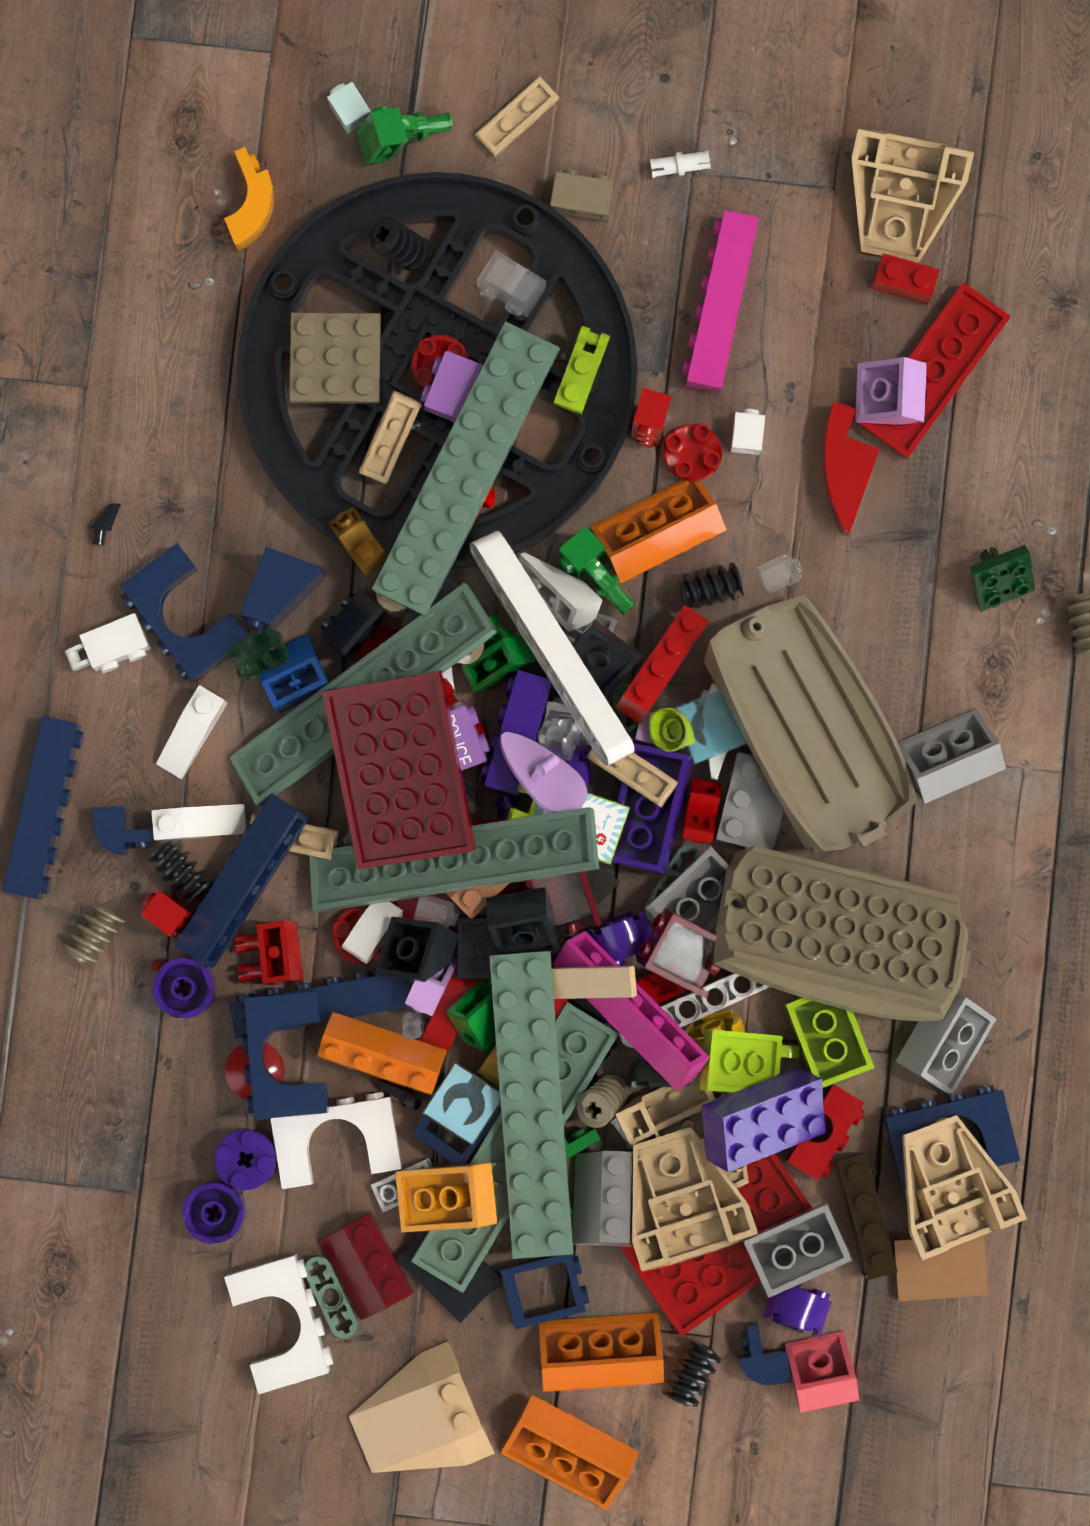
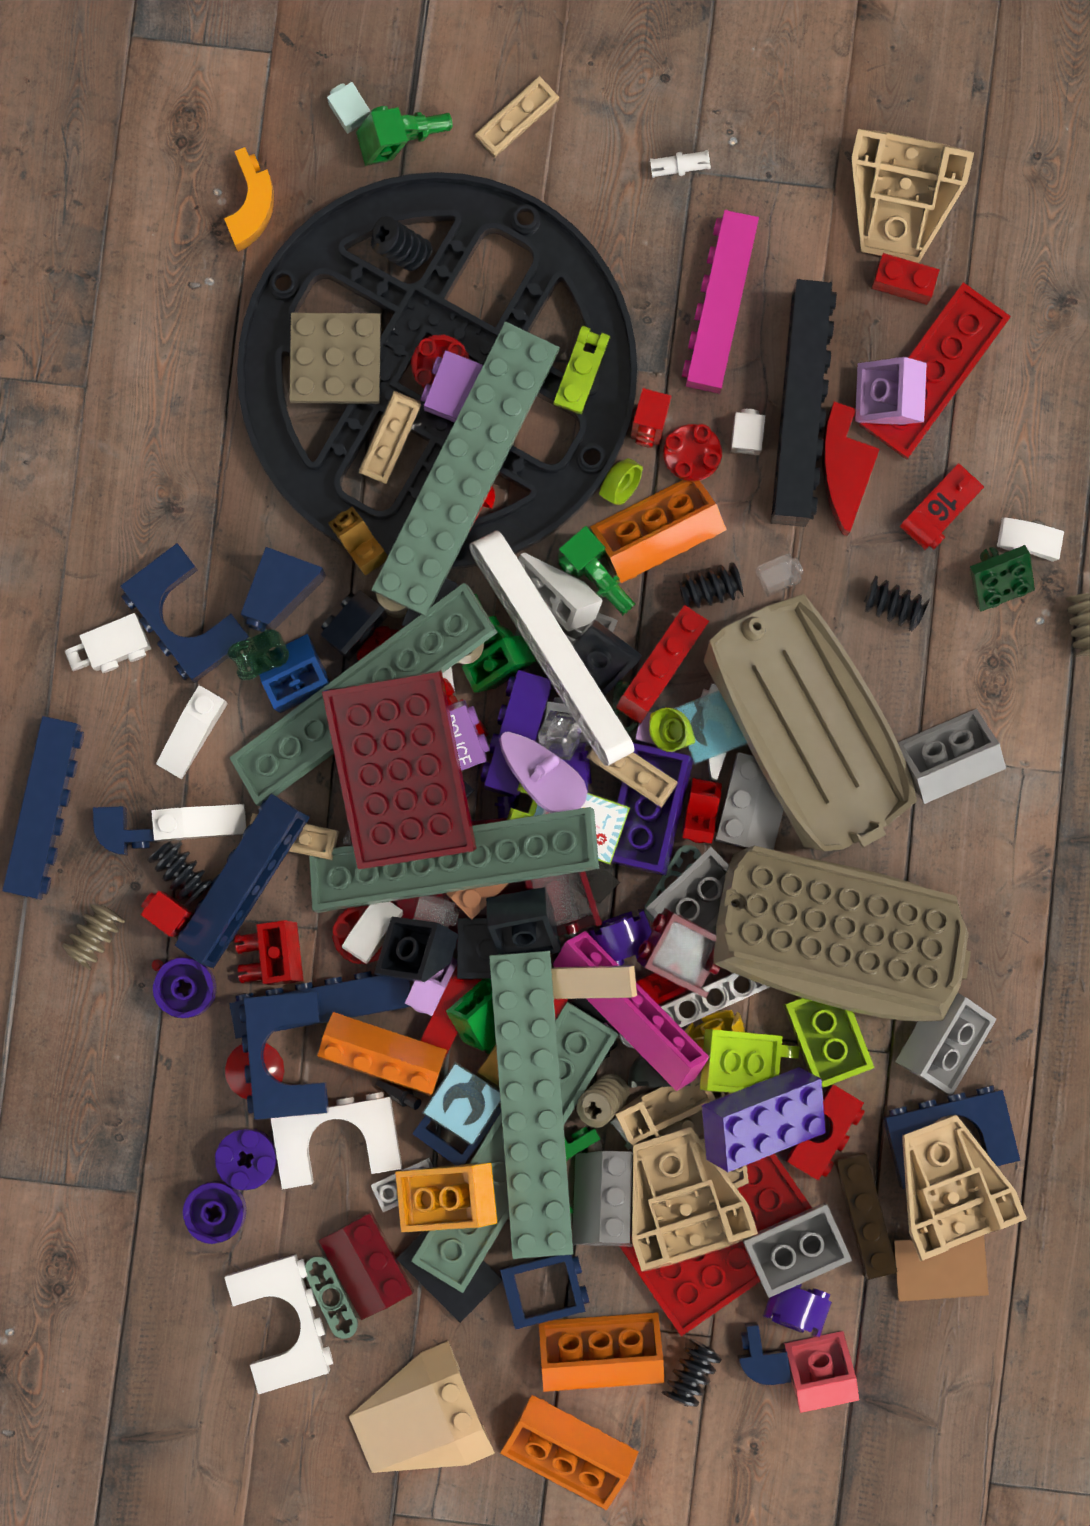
(104, 523): black bar -> none
(413, 1024): clear bar -> none
(510, 284): clear brick -> none
(582, 195): dark tan brick -> none
(621, 481): none -> lime hat
(801, 403): none -> black brick
(895, 604): none -> black piece
(941, 507): none -> red door
(1038, 538): none -> white slope

